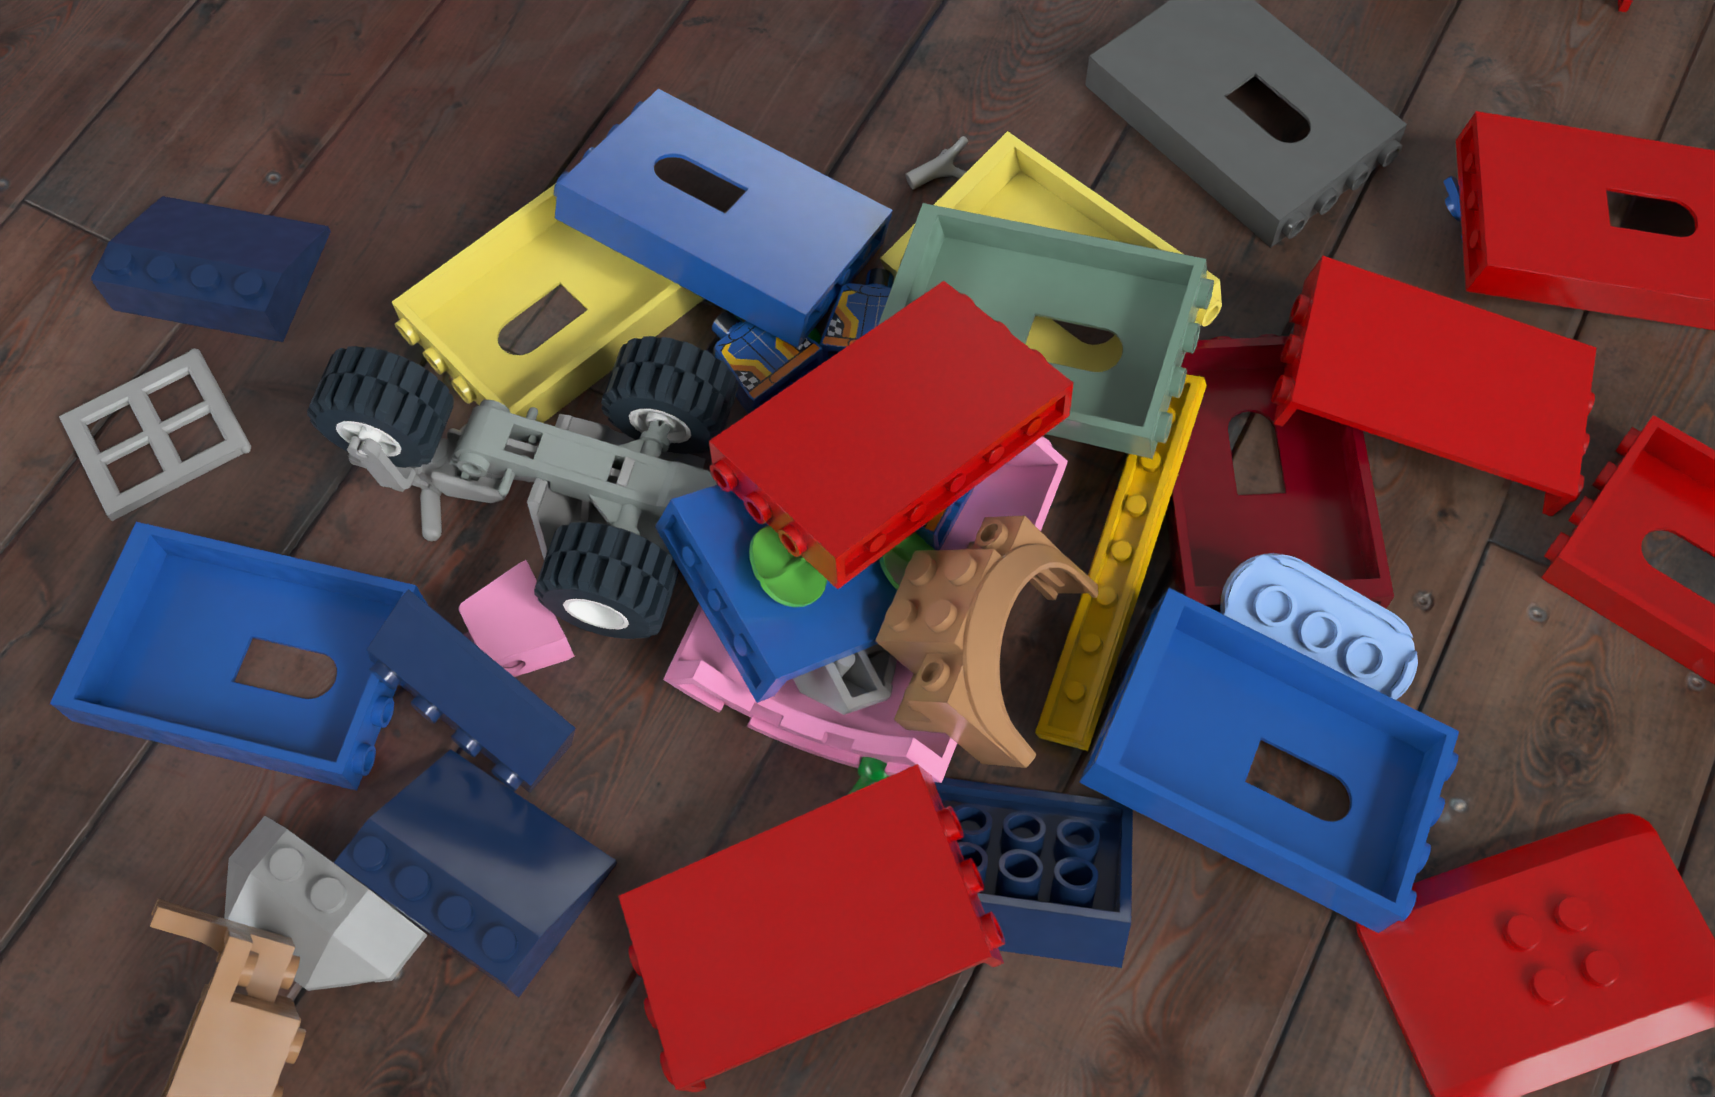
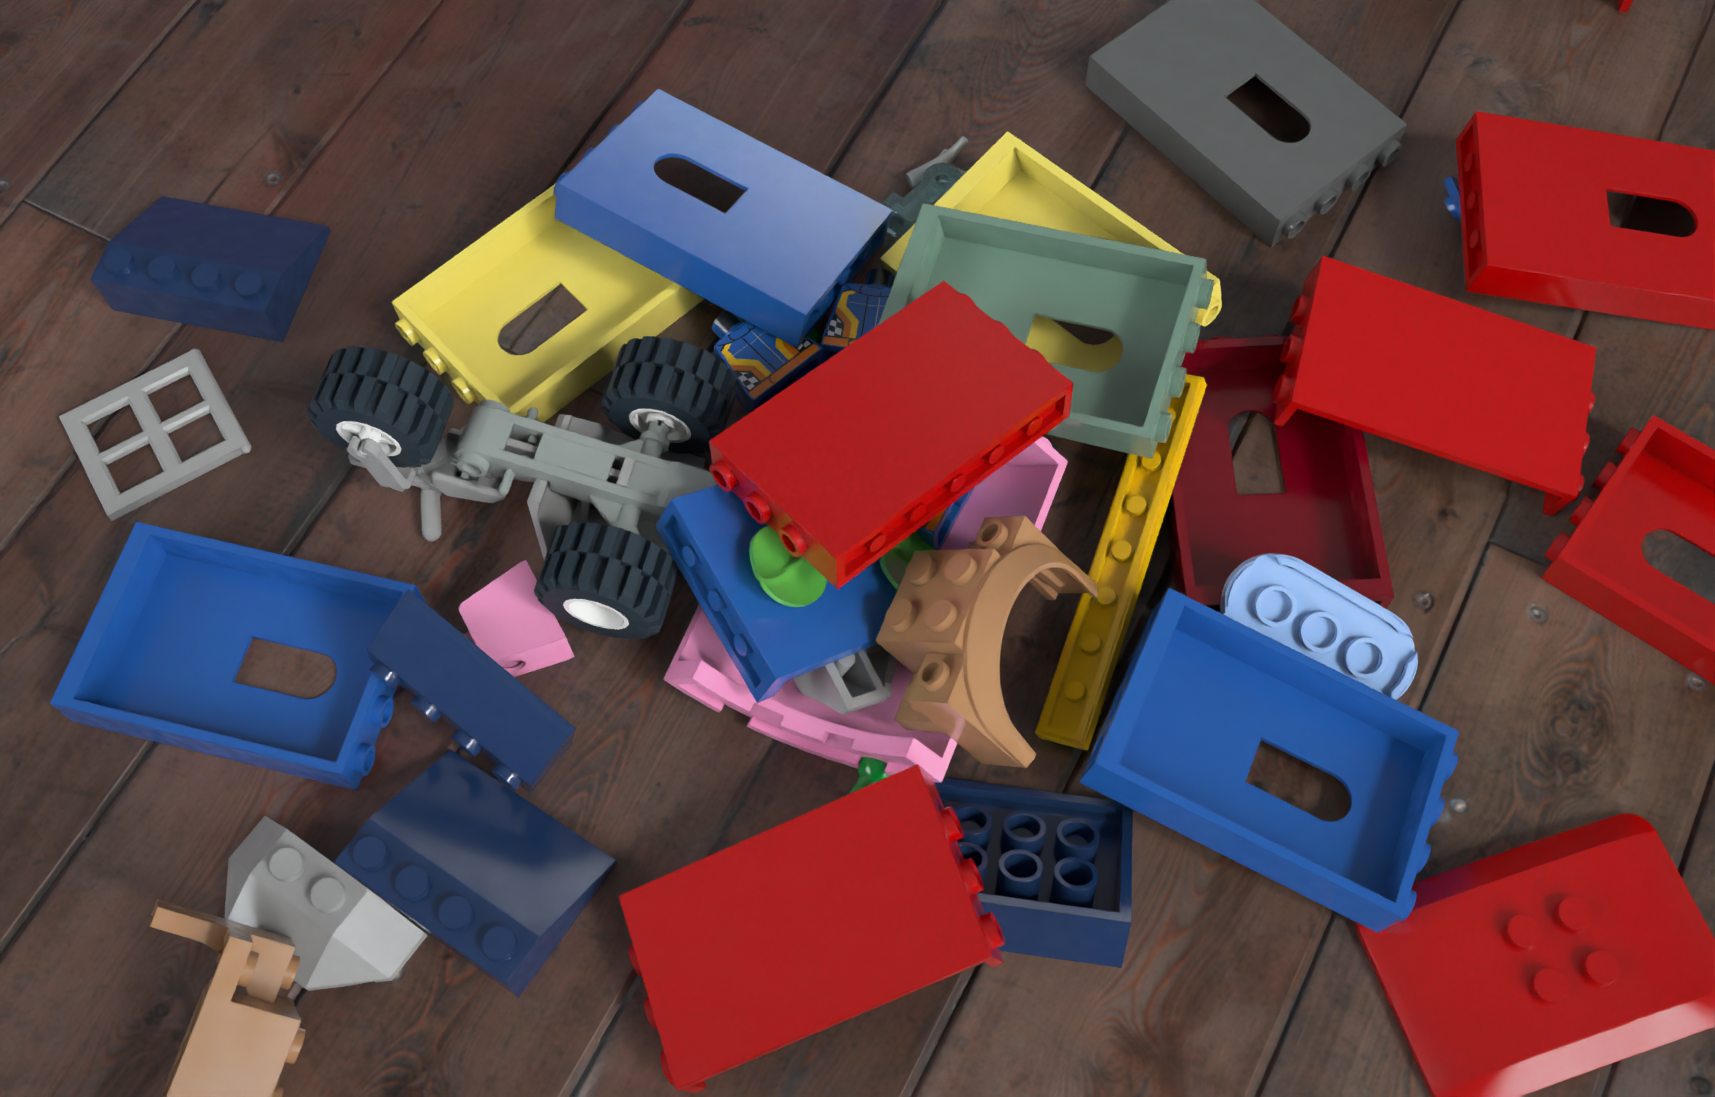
(935, 183): none -> clear light blue leg

